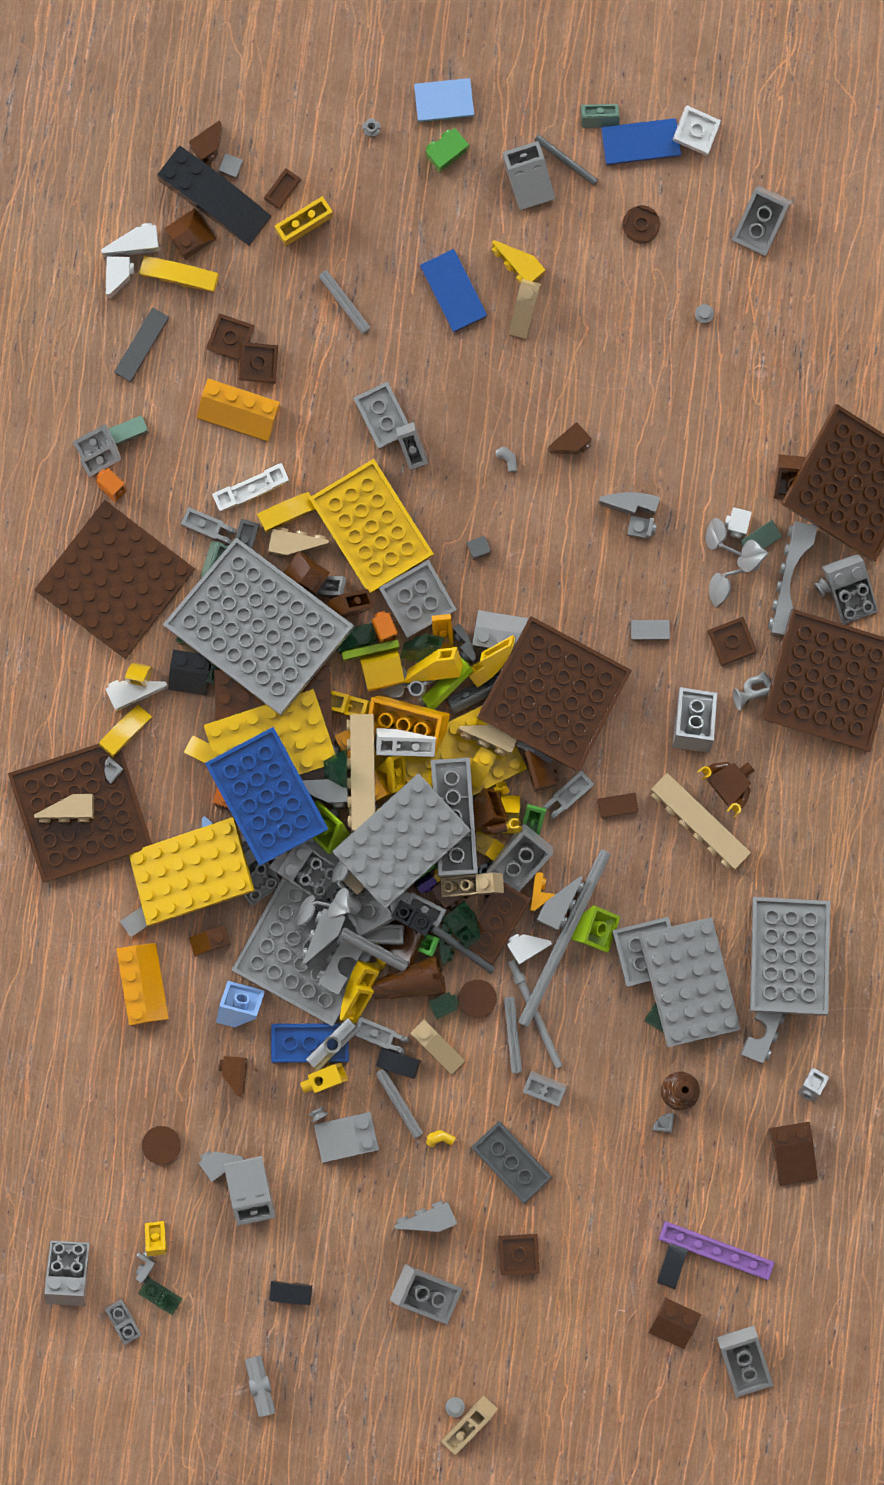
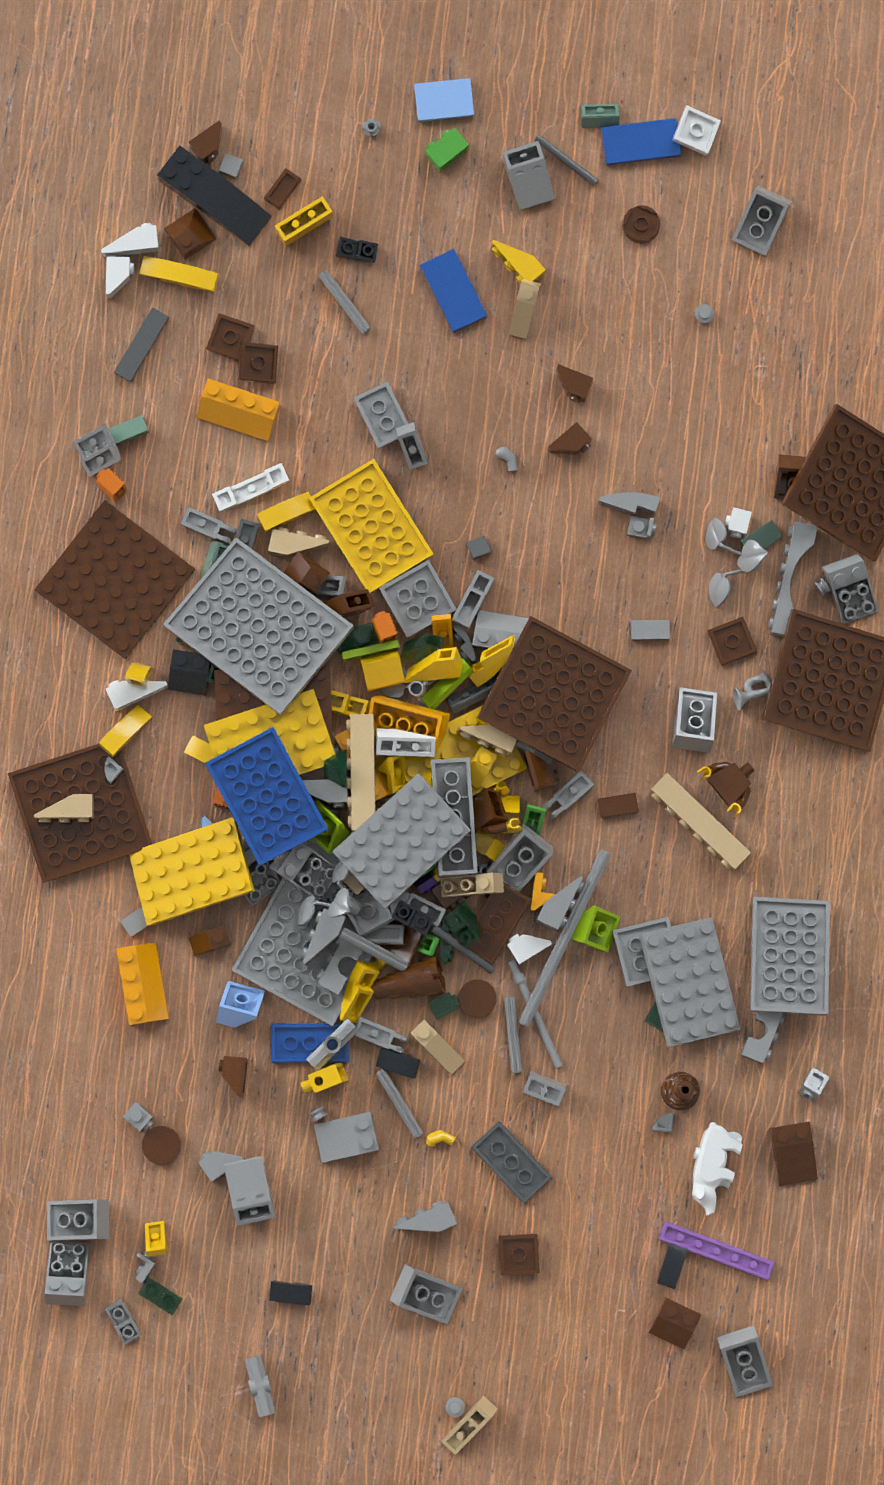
(78, 1220): none -> light grey slope
(139, 1117): none -> light grey bracket
(356, 250): none -> black slope
(473, 599): none -> light grey slope
(574, 383): none -> reddish brown slope
(710, 1164): none -> white animal

